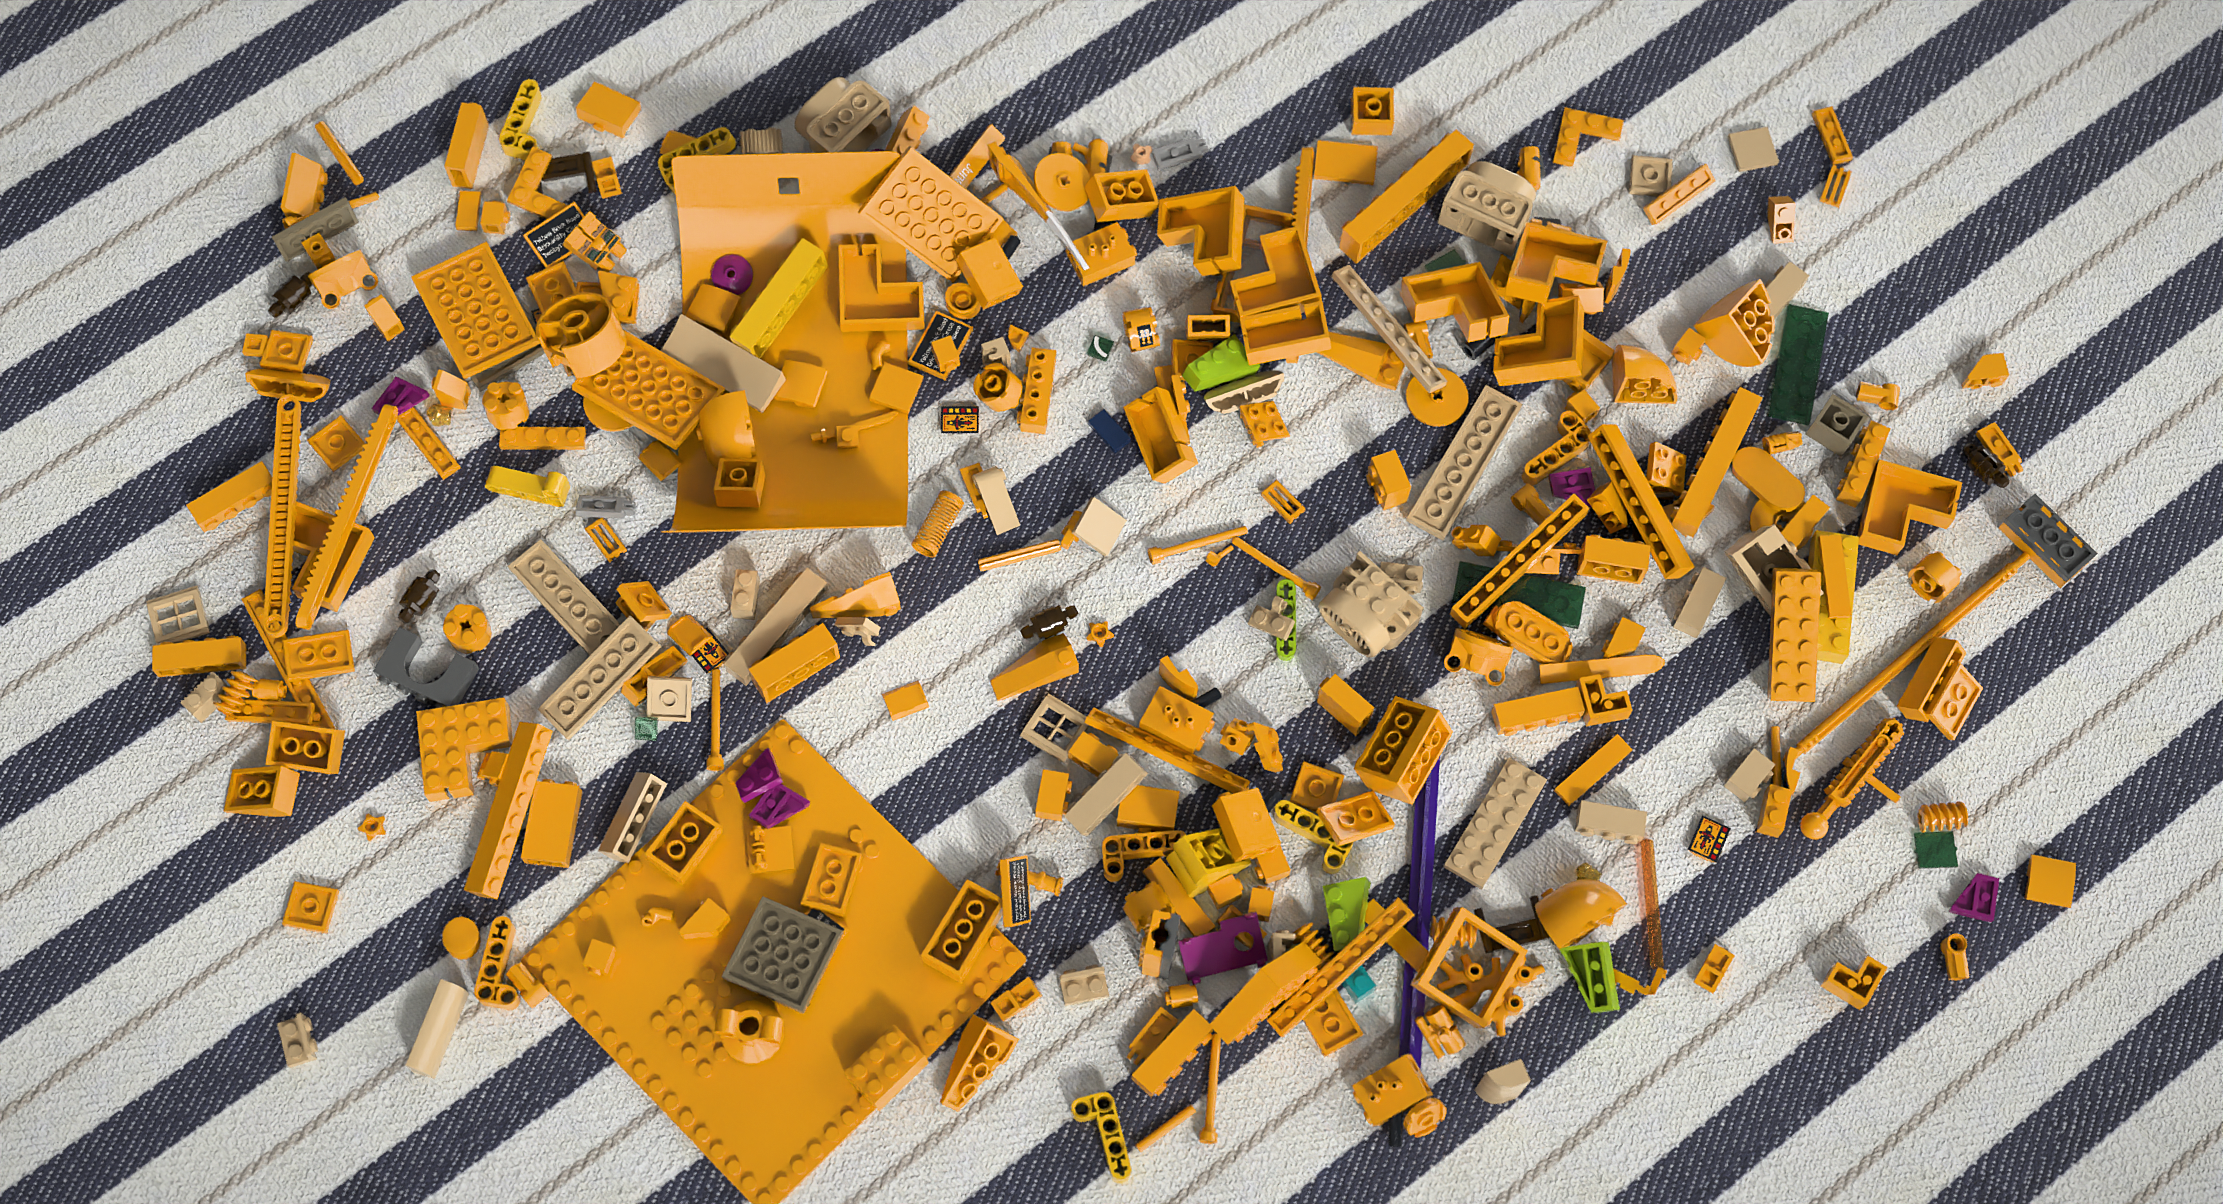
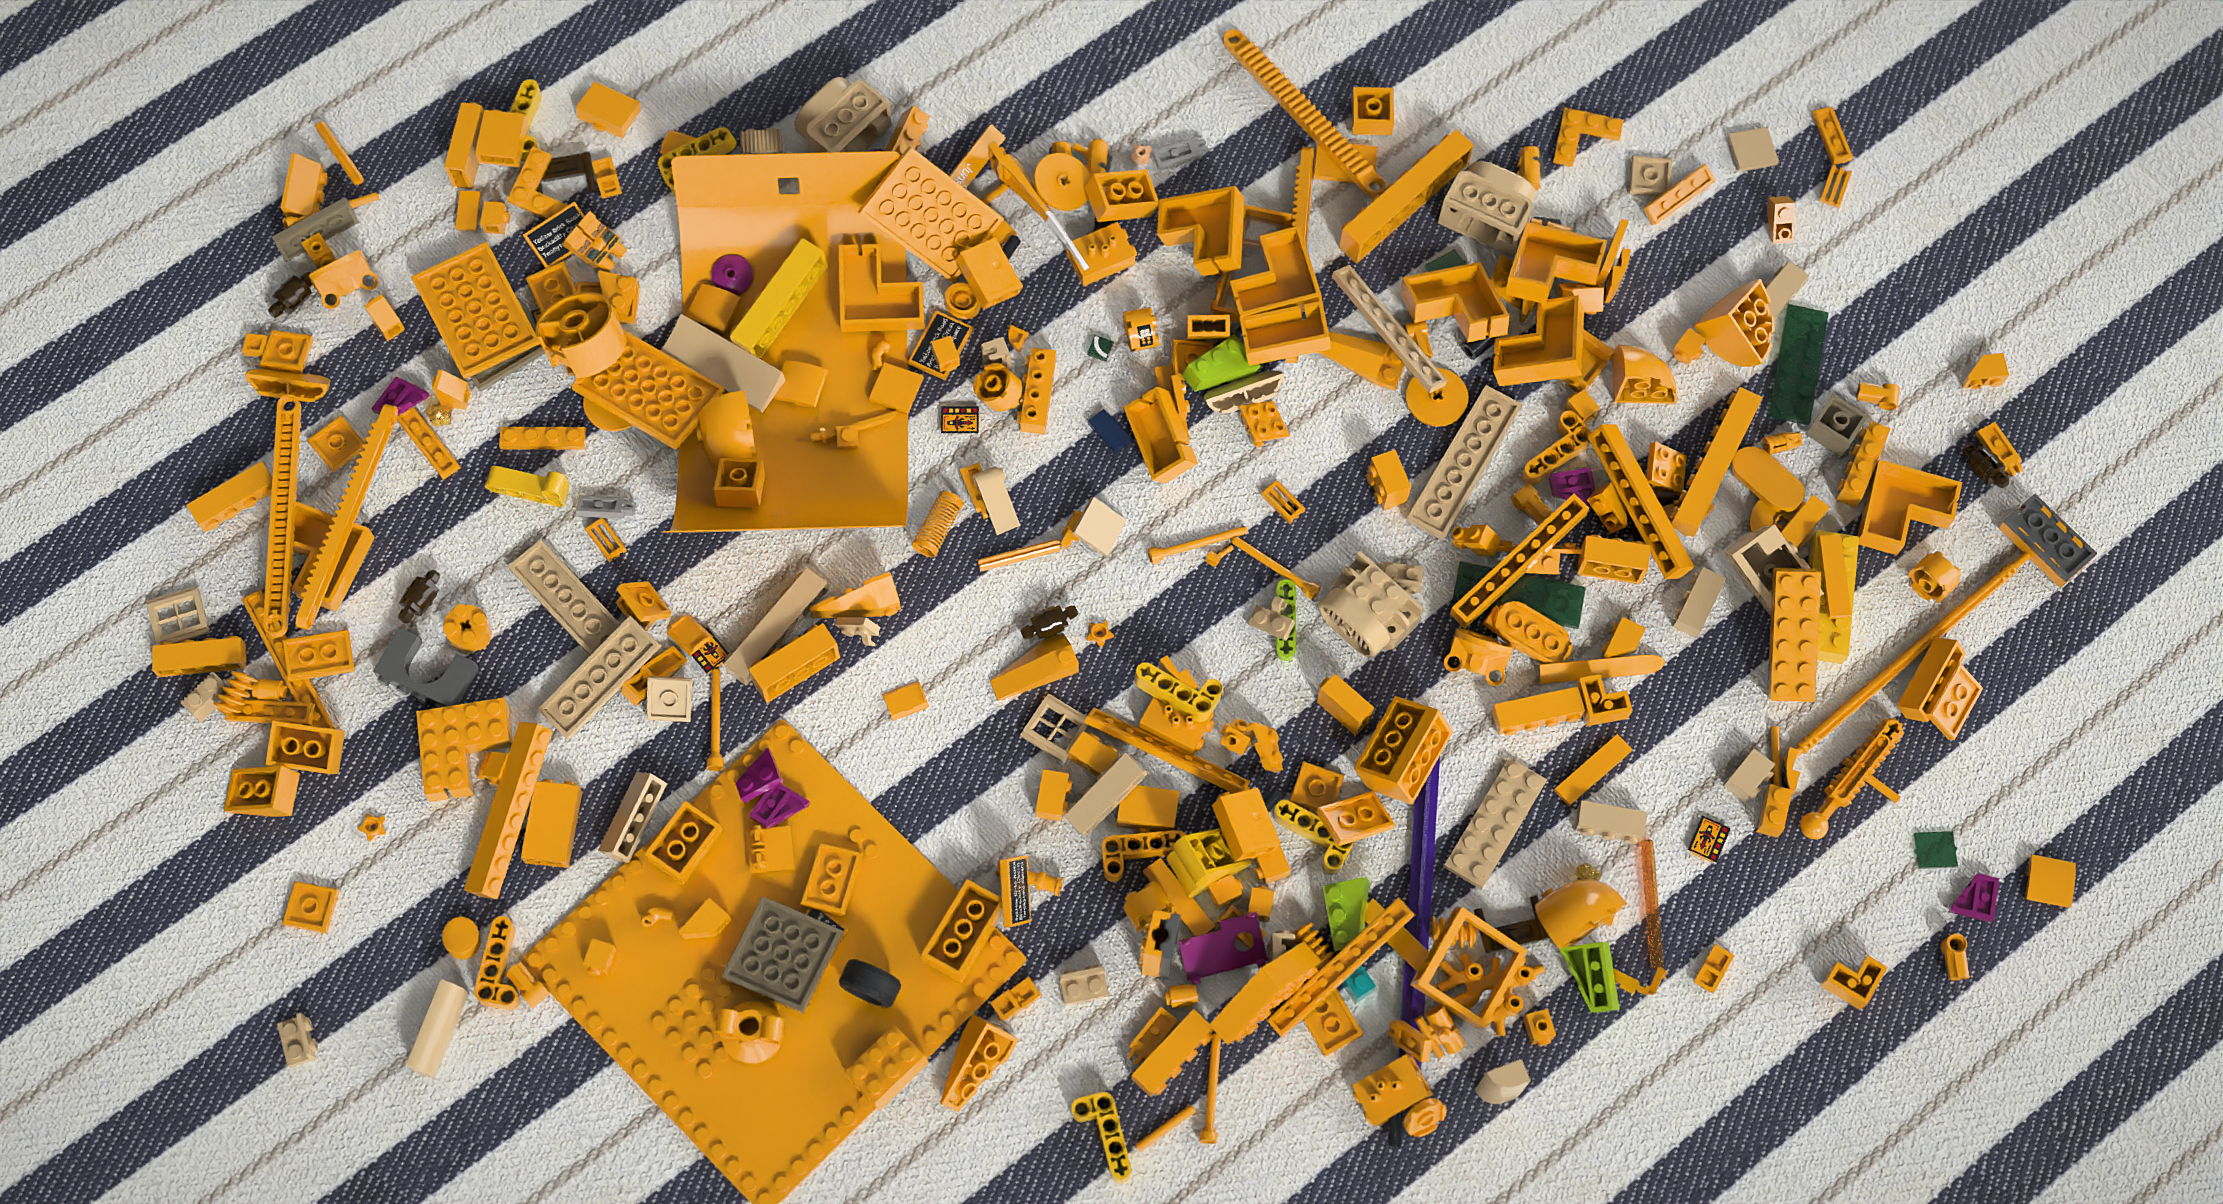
(501, 138): none -> light orange brick
(505, 405): light orange brick -> none
(646, 728): clear green tile -> none
(660, 459): light orange piece -> none
(745, 594): tan brick -> none
(869, 983): none -> black tyre
(1178, 688): none -> yellow beam
(1304, 113): none -> light orange gear
(1410, 1040): none -> light orange hinge
(1539, 1027): none -> light orange brick
(1612, 251): none -> light orange tile
(1942, 814): light orange piece -> none

